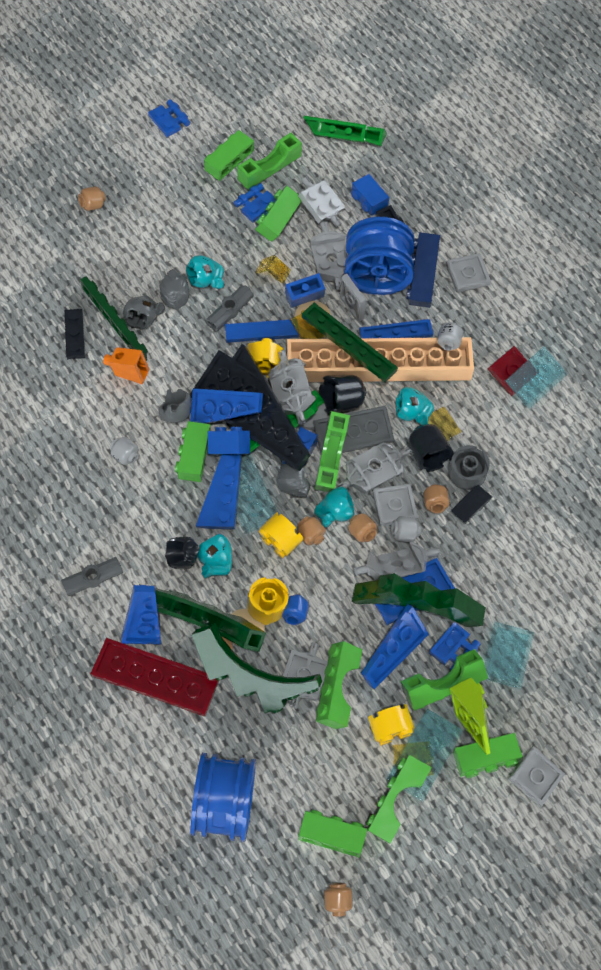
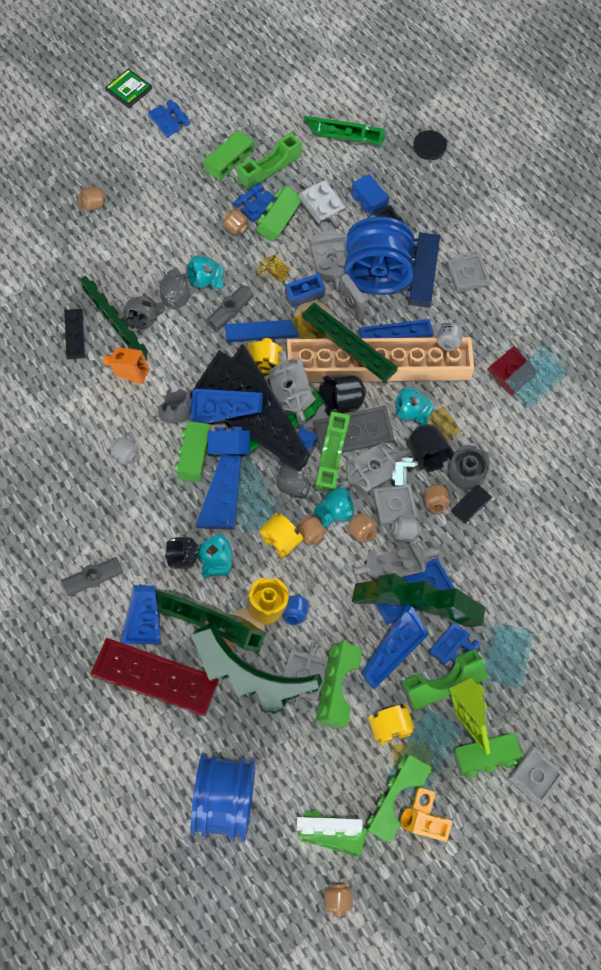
(128, 88): none -> tile
(235, 222): none -> medium nougat head
(329, 825): none -> white plate
(400, 472): none -> light aqua bracket
(421, 822): none -> light orange piece
(430, 145): none -> black tile

